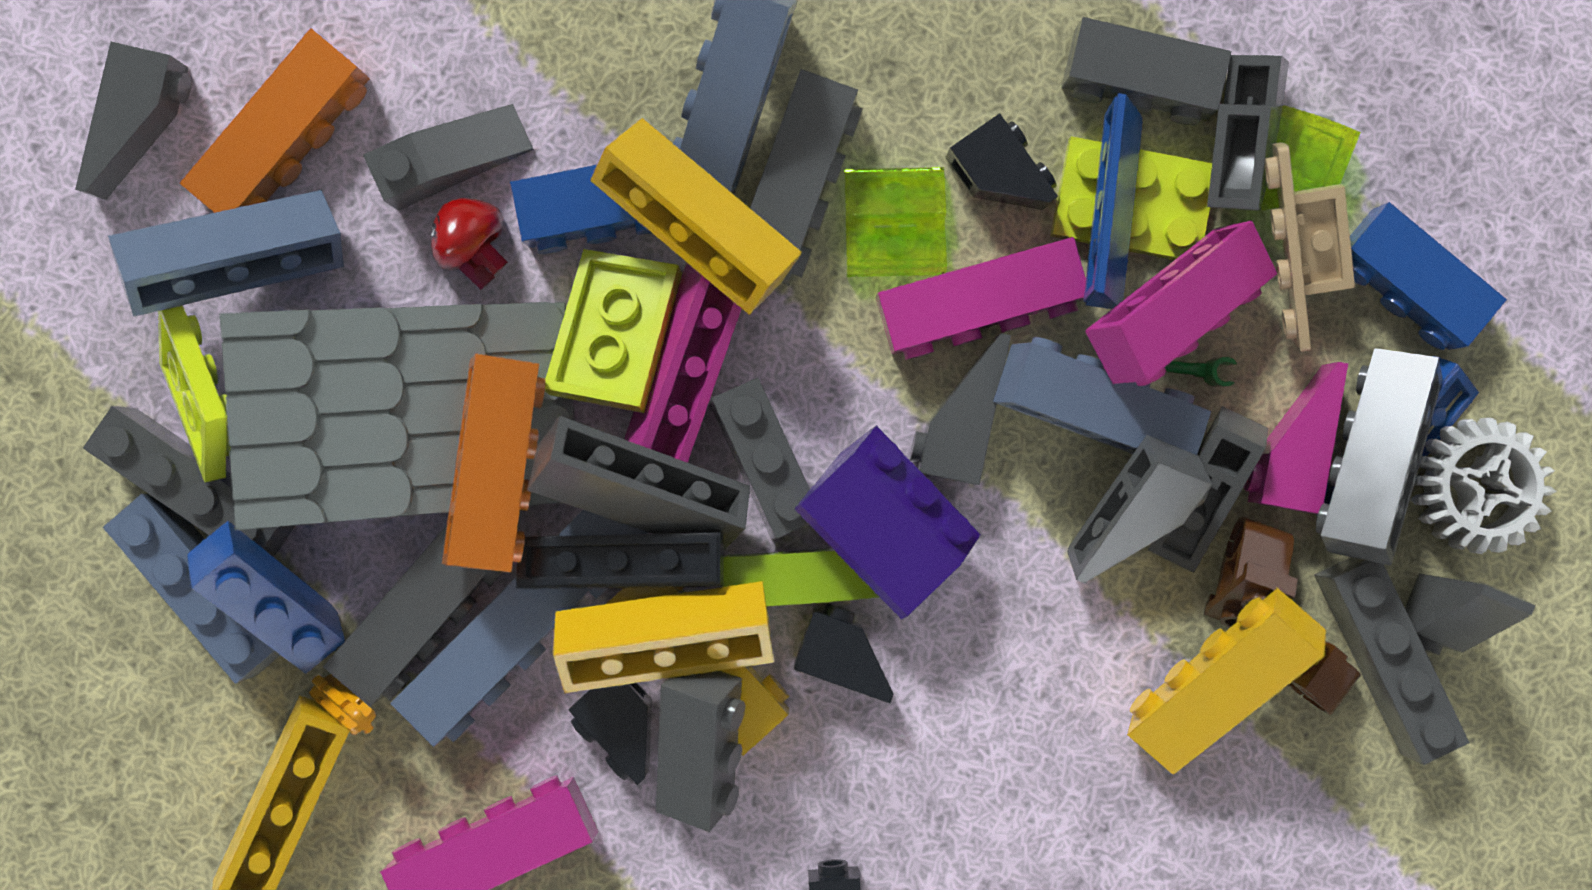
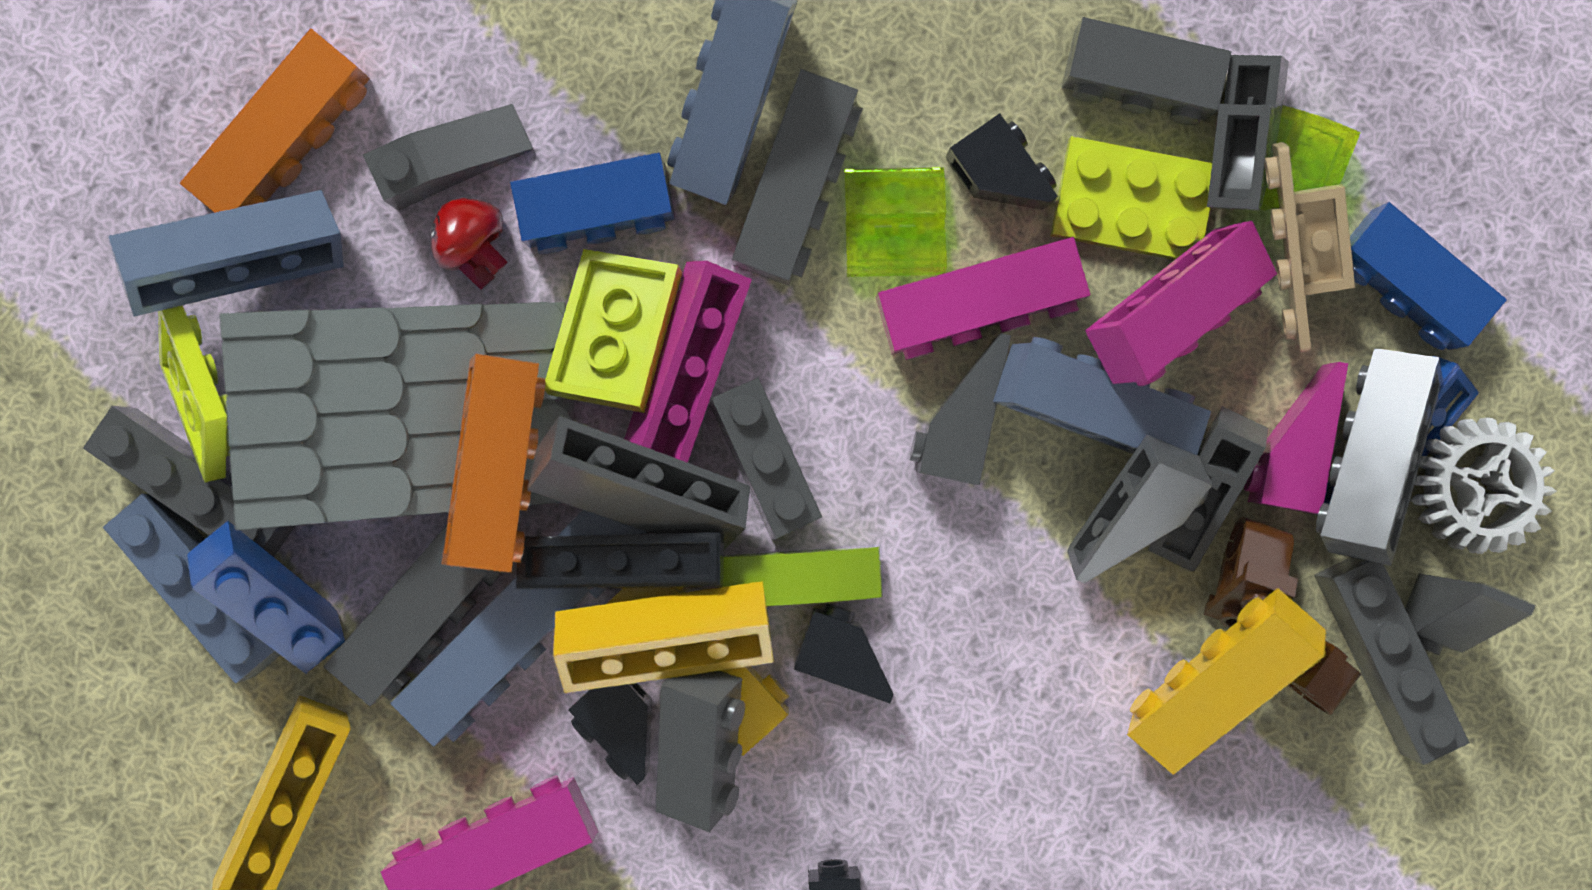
(132, 109): dark grey slope -> none
(342, 704): light orange axle -> none
(694, 215): yellow brick -> none
(888, 522): dark purple slope -> none
(1113, 204): blue slope -> none
(1206, 370): green hand -> none

